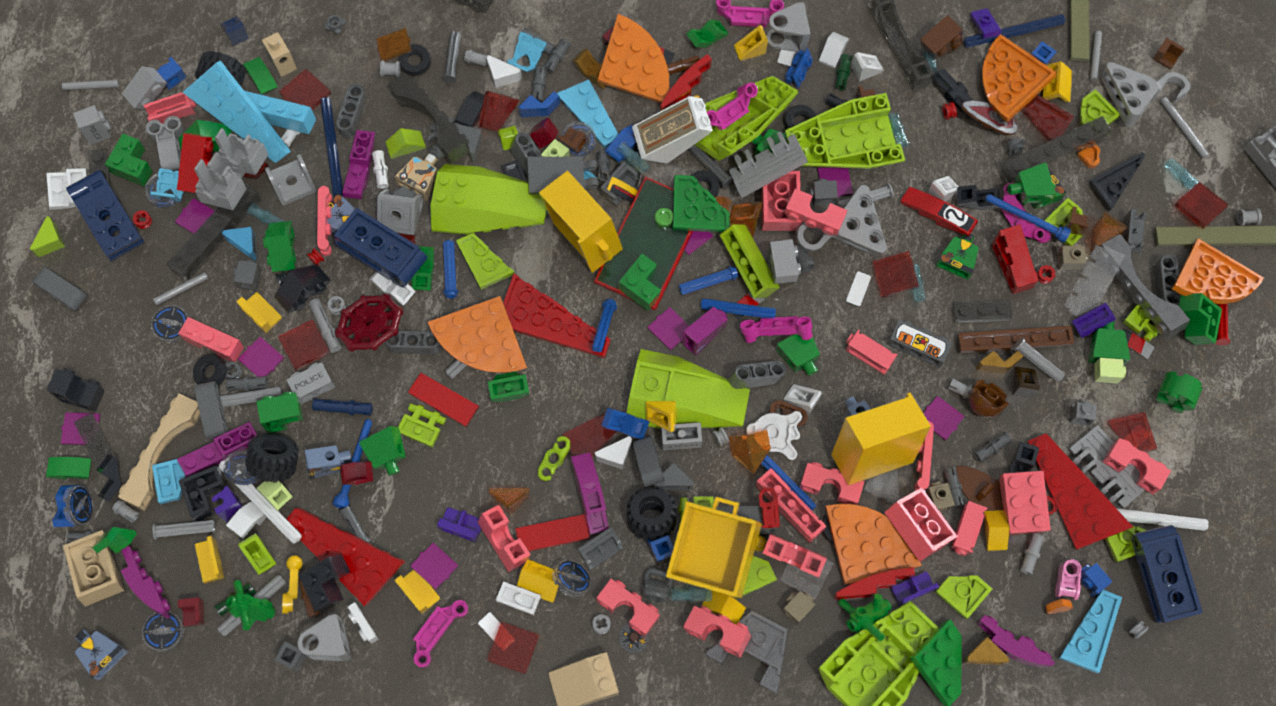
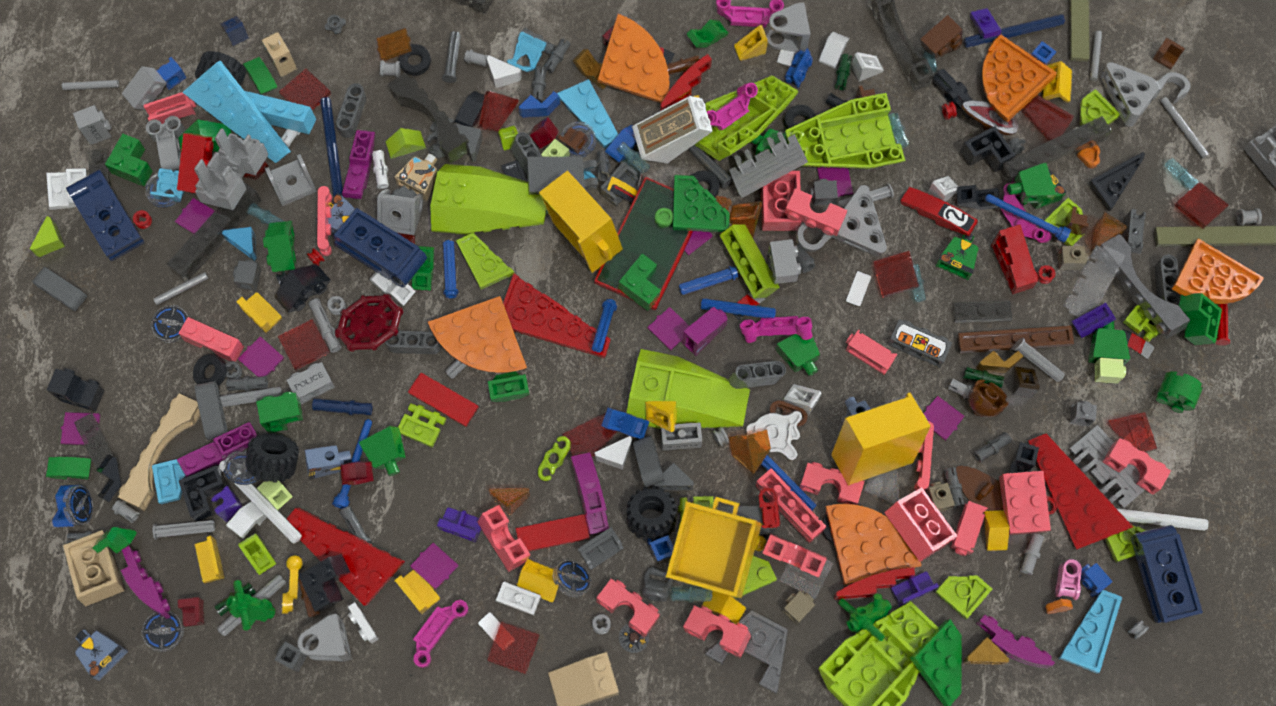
(975, 375): none -> dark green pin
(989, 146): none -> black brick

